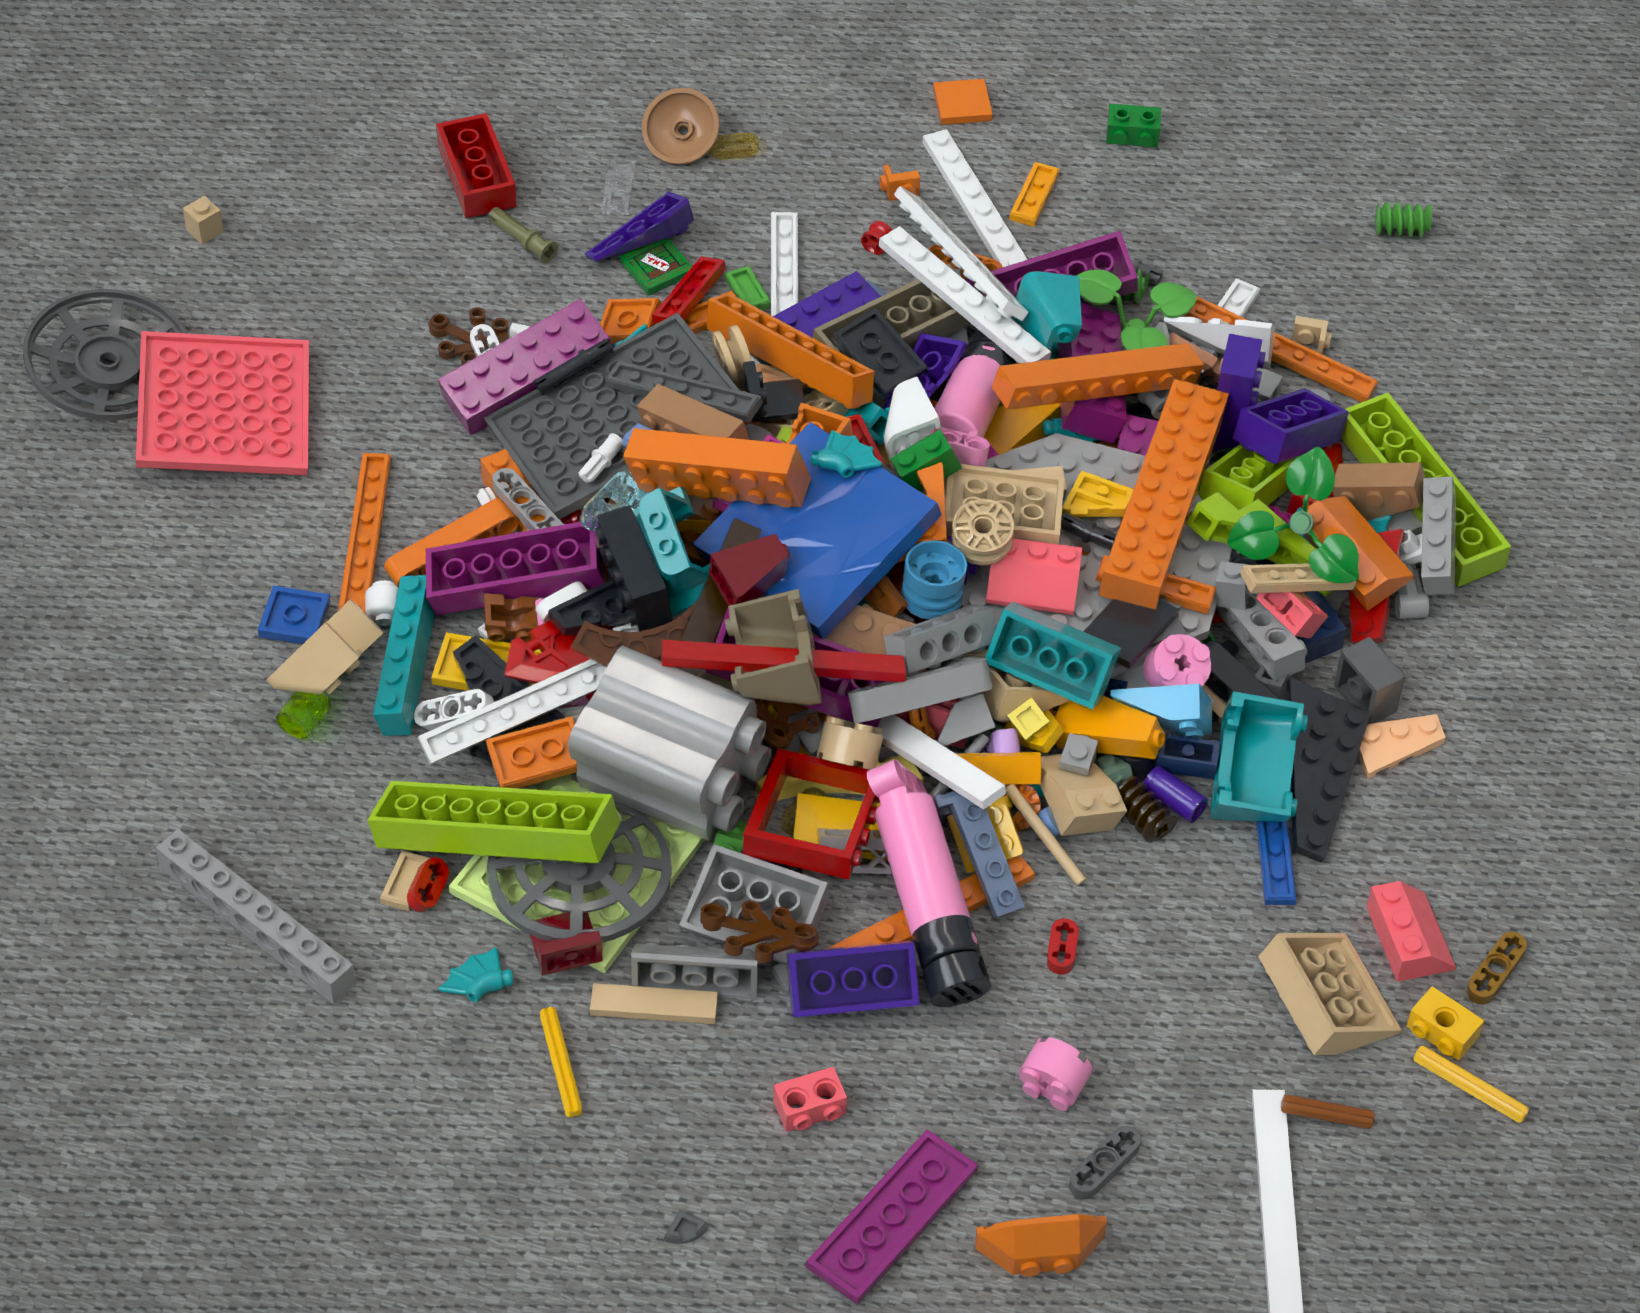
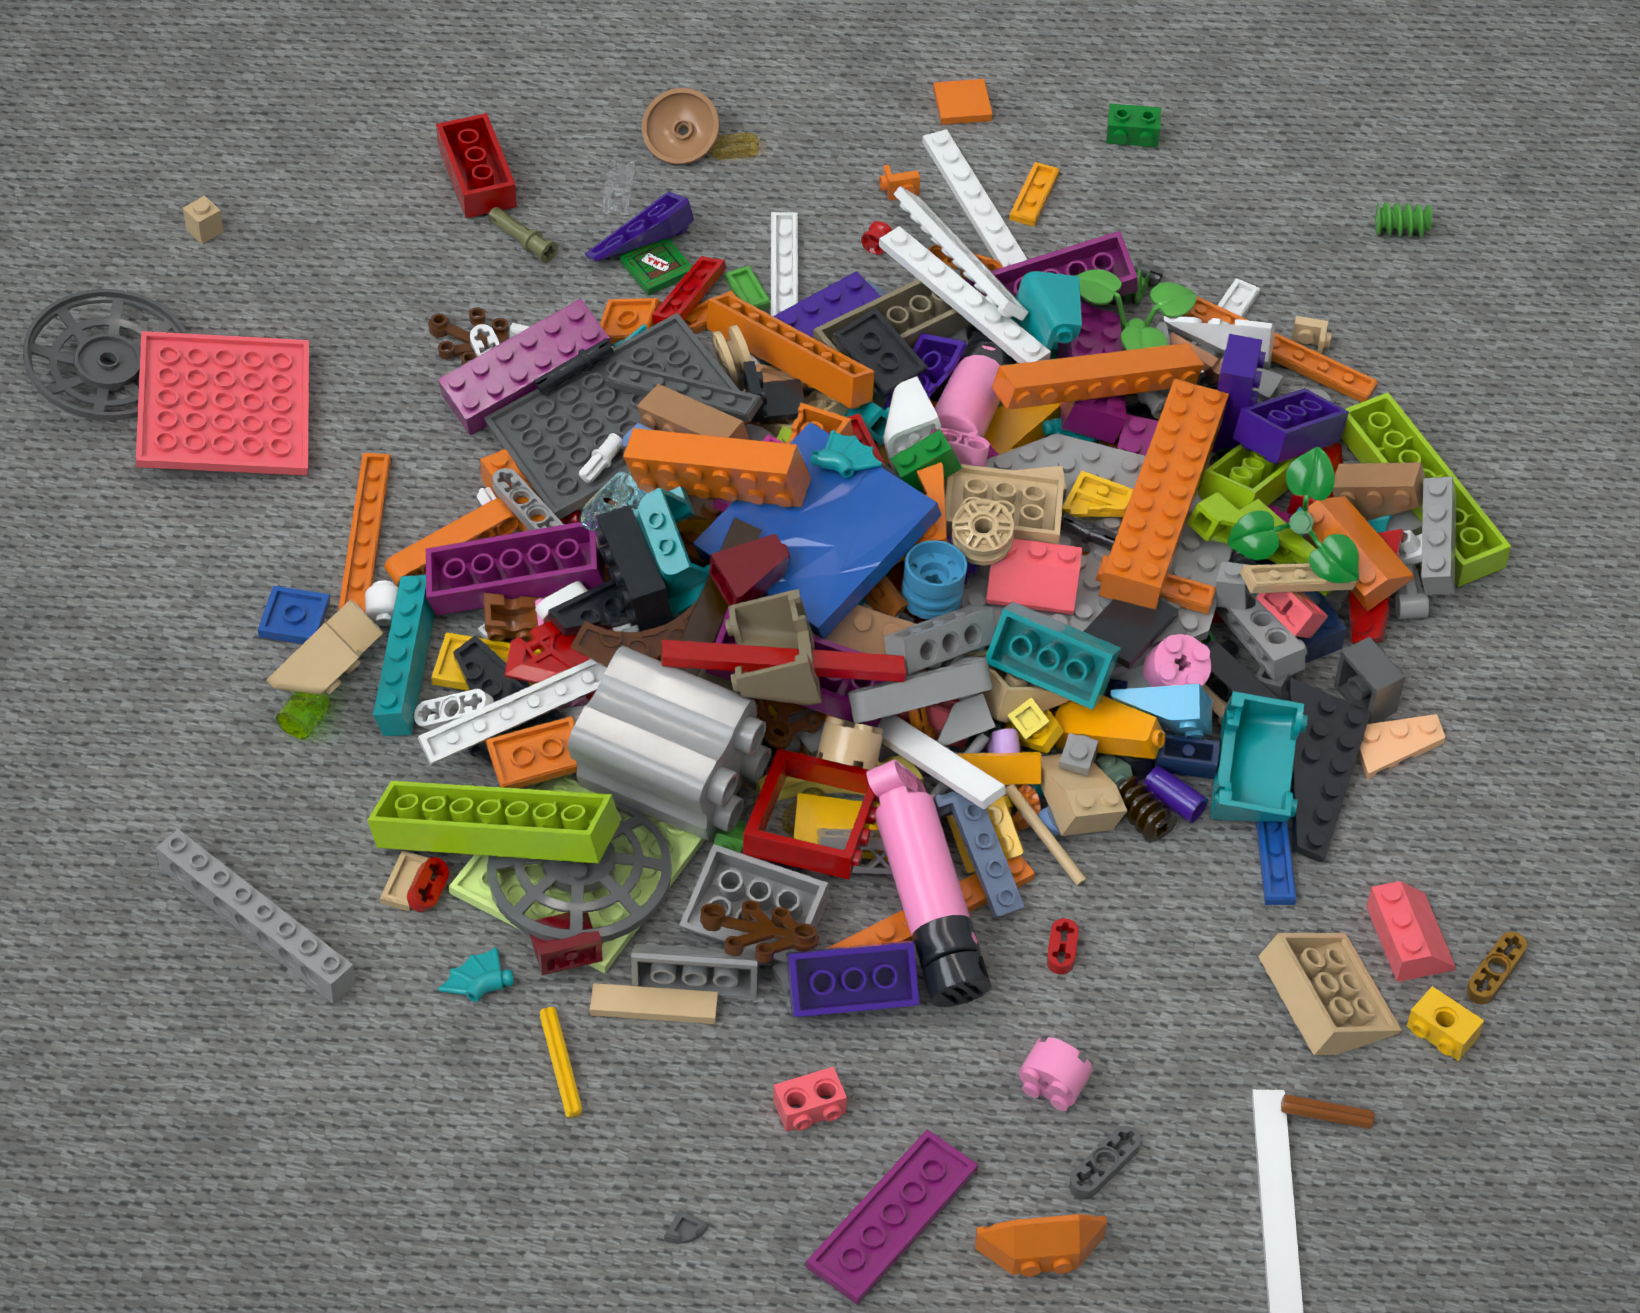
(1471, 1084): yellow axle -> none

